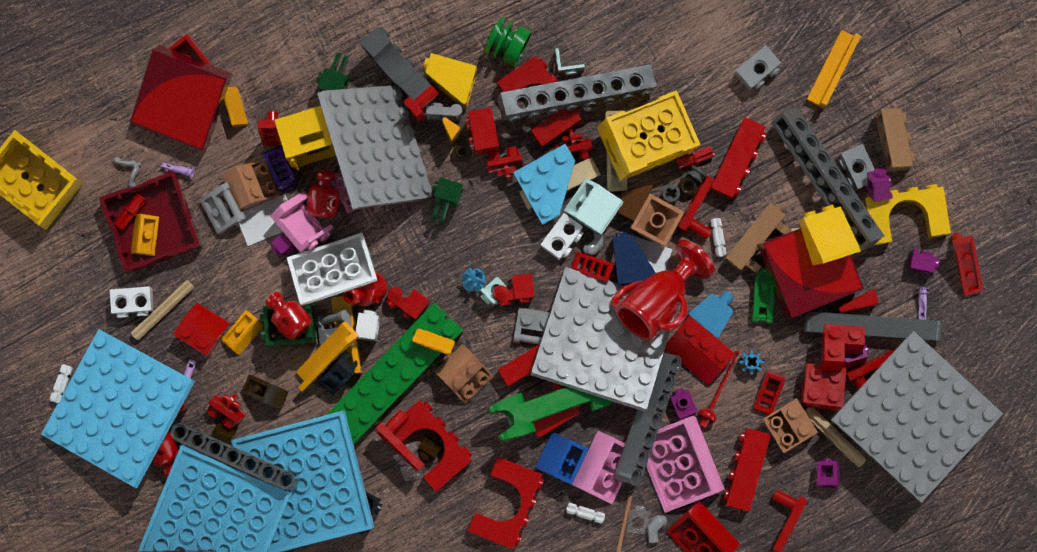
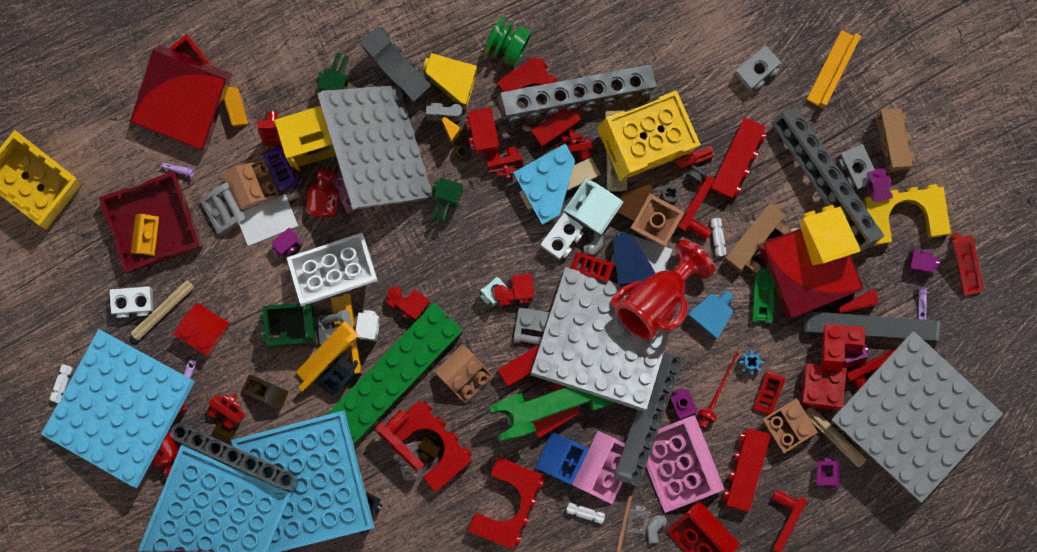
(130, 211): red axle -> none
(136, 170): light grey piece -> none
(242, 332): light orange slope -> none
(288, 316): red piece -> none
(298, 225): bright pink panel -> none
(368, 293): red piece -> none
(415, 106): red piece -> none
(433, 341): light orange slope -> none
(473, 280): dark azure gear -> none
(569, 70): light aqua bracket -> none
(688, 180): dark brown plate -> none
(699, 350): red slope -> none

